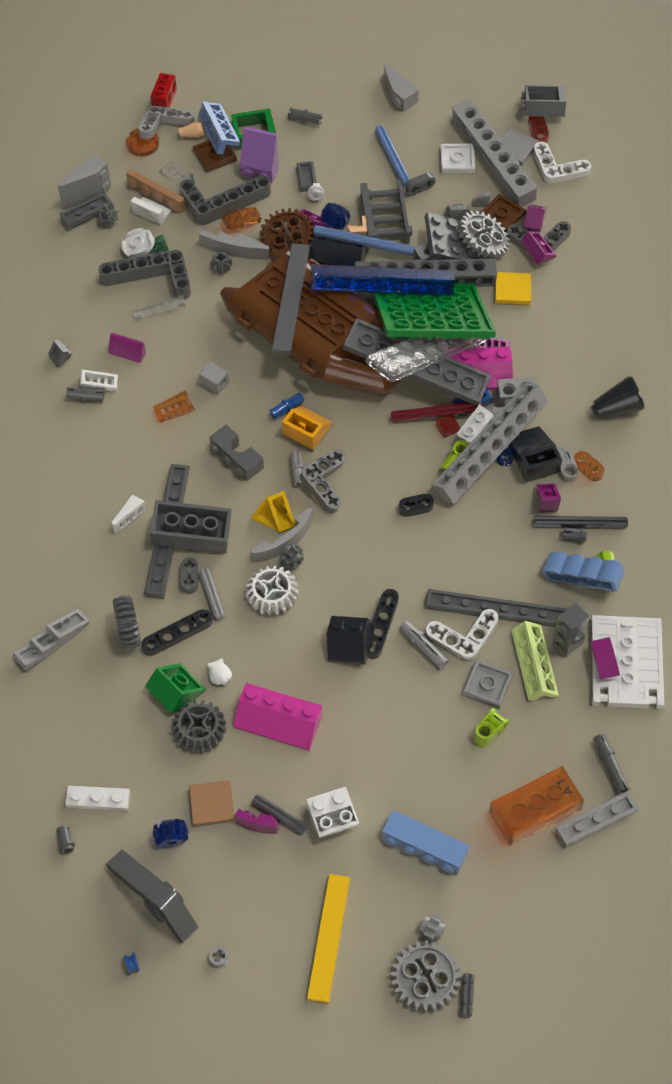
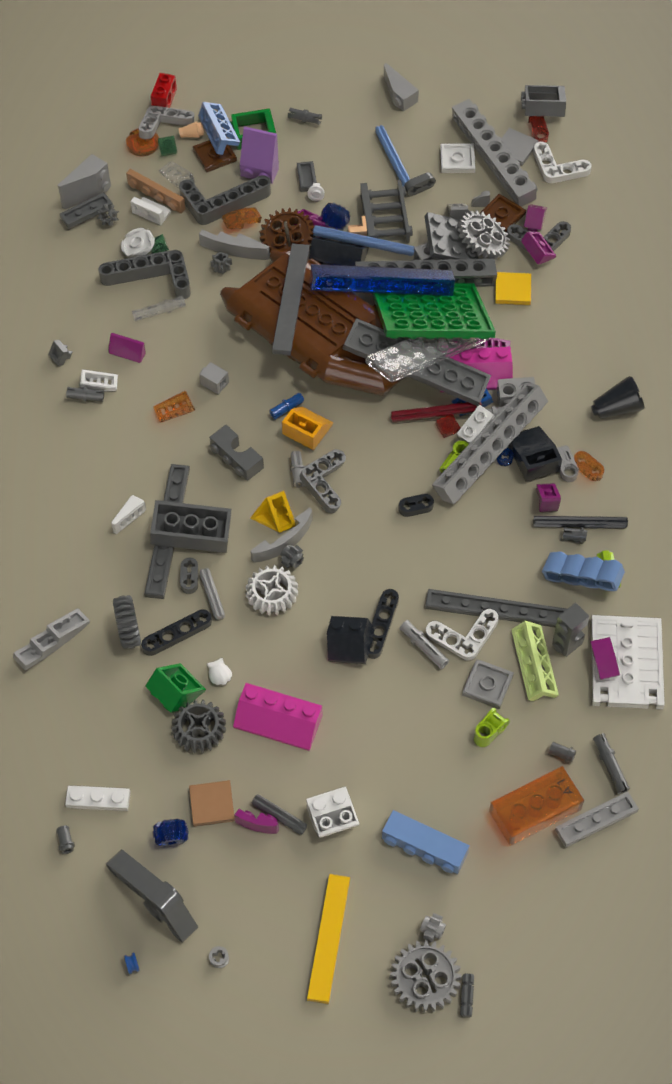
(167, 145): none -> clear green plate
(562, 752): none -> dark grey pin

